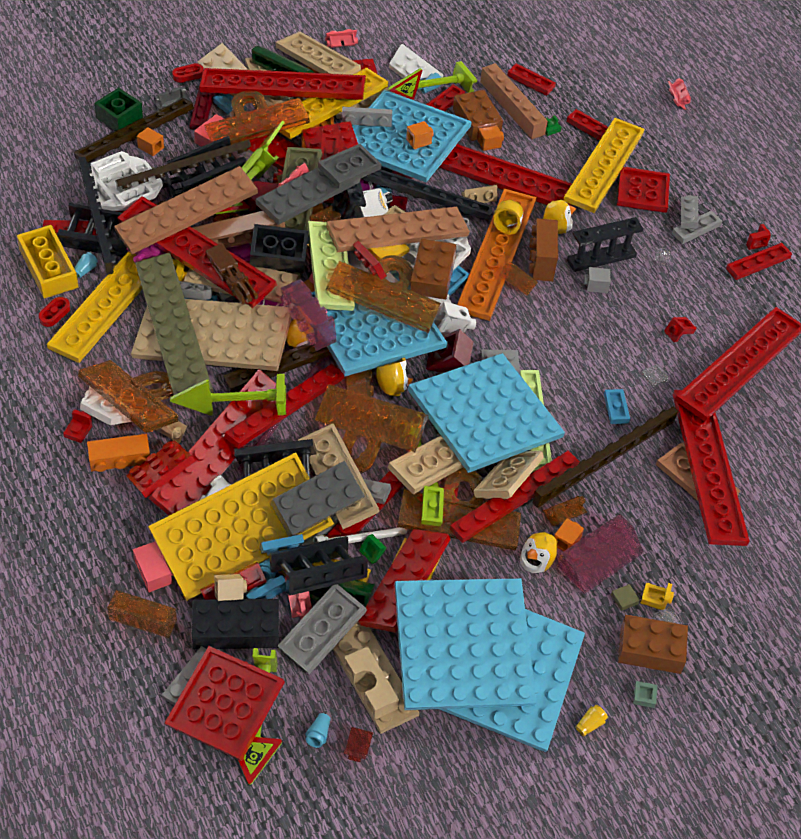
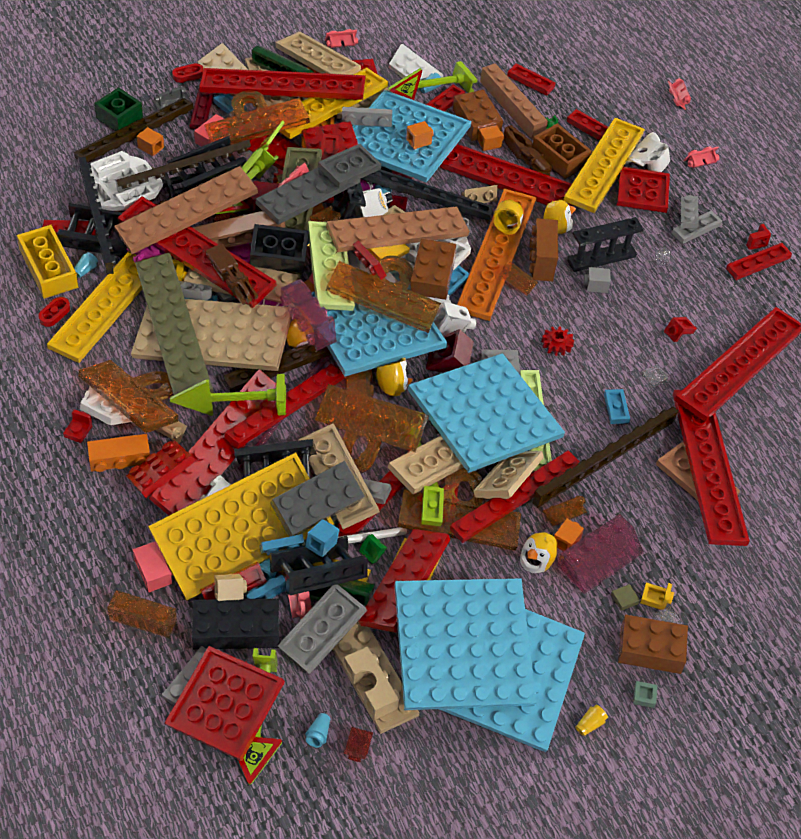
(322, 538): none -> dark azure brick
(522, 149): none -> reddish brown arm
(557, 341): none -> red gear
(561, 150): none -> dark orange brick
(655, 157): none -> white piece
(708, 154): none -> coral hinge

